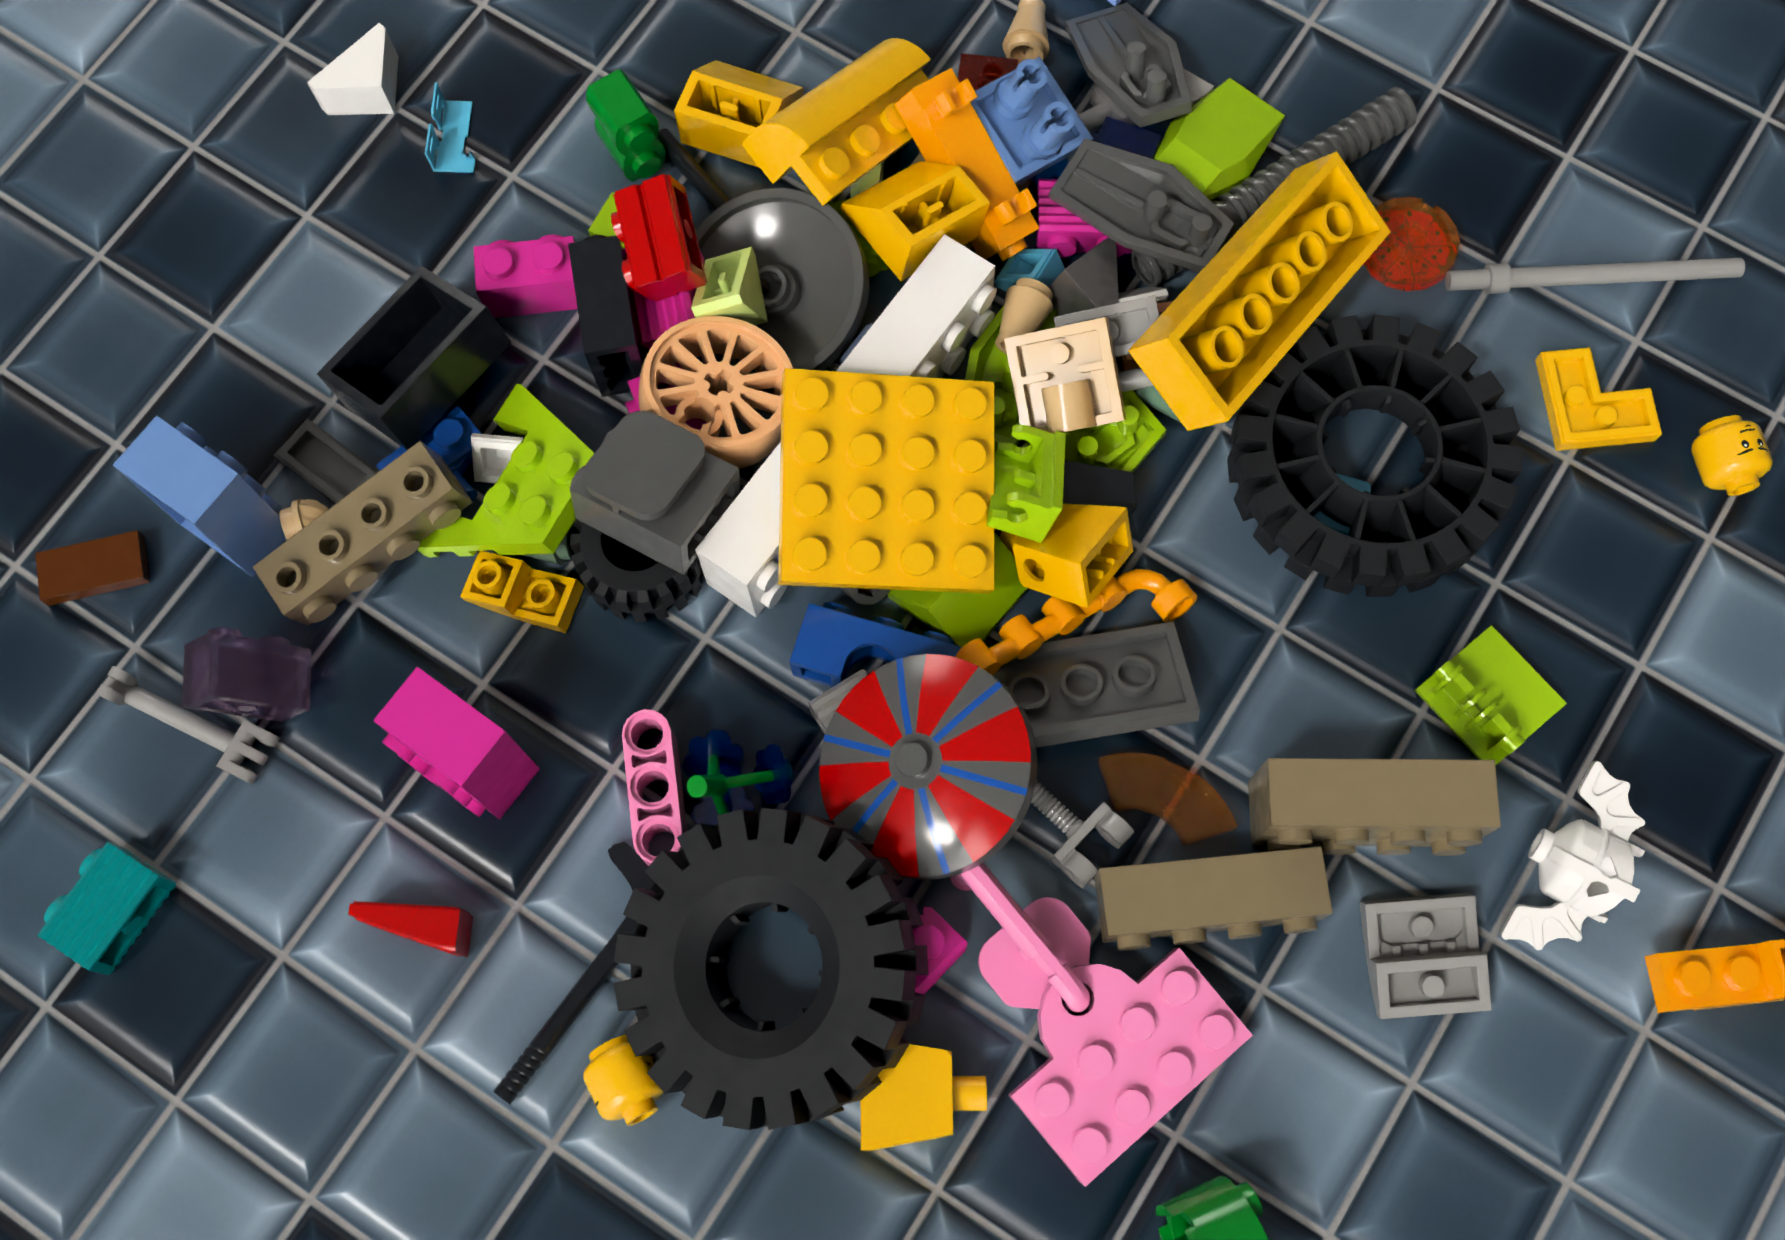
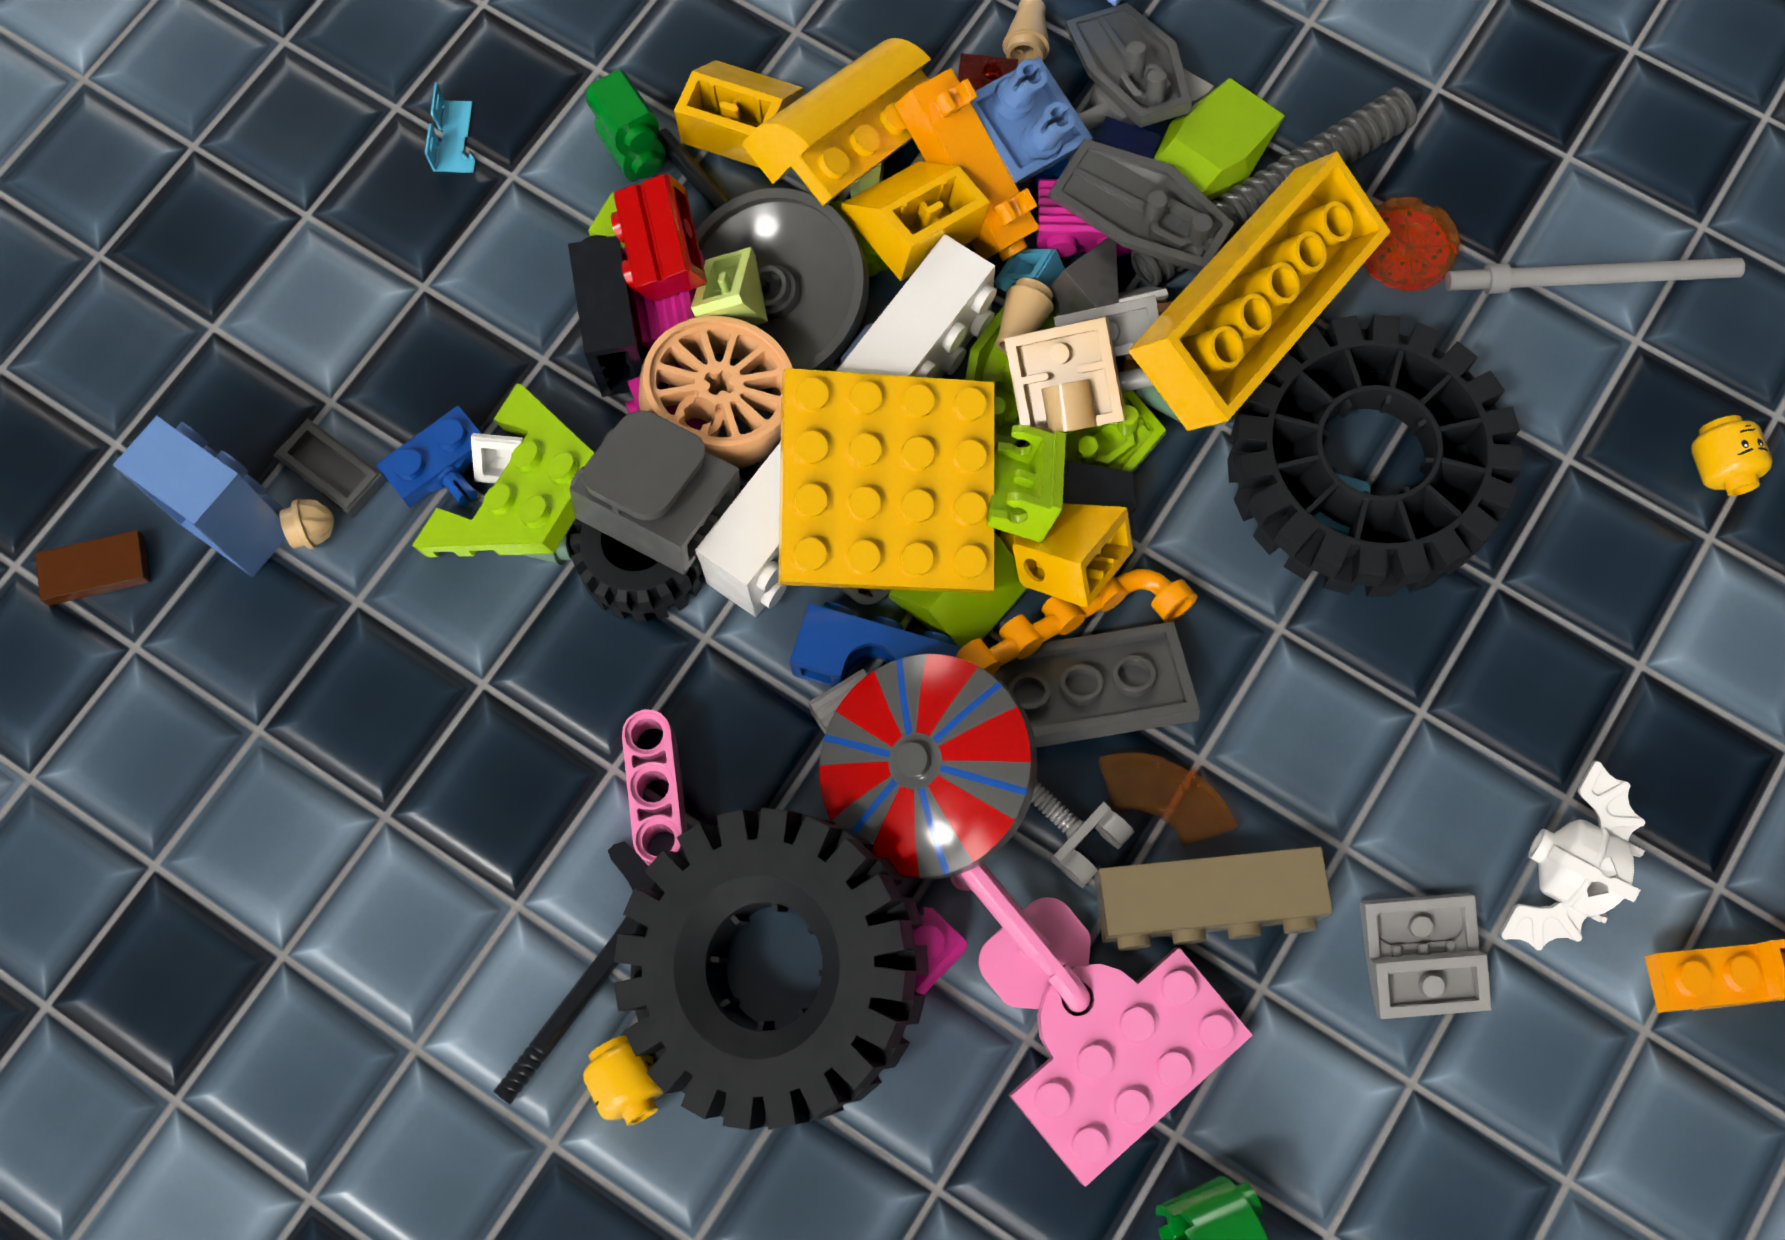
(105, 908): teal brick -> none
(125, 690): light grey hinge -> none
(246, 675): clear purple brick -> none
(360, 78): white slope -> none
(363, 535): dark tan brick -> none
(415, 357): black piece -> none
(434, 926): red slope -> none
(455, 746): dark pink brick -> none
(522, 592): yellow slope -> none
(525, 276): dark pink brick -> none
(717, 777): clear blue plant -> none
(918, 1100): yellow torso -> none
(1373, 804): dark tan brick -> none
(1490, 697): lime hinge -> none
(1585, 416): yellow tile -> none

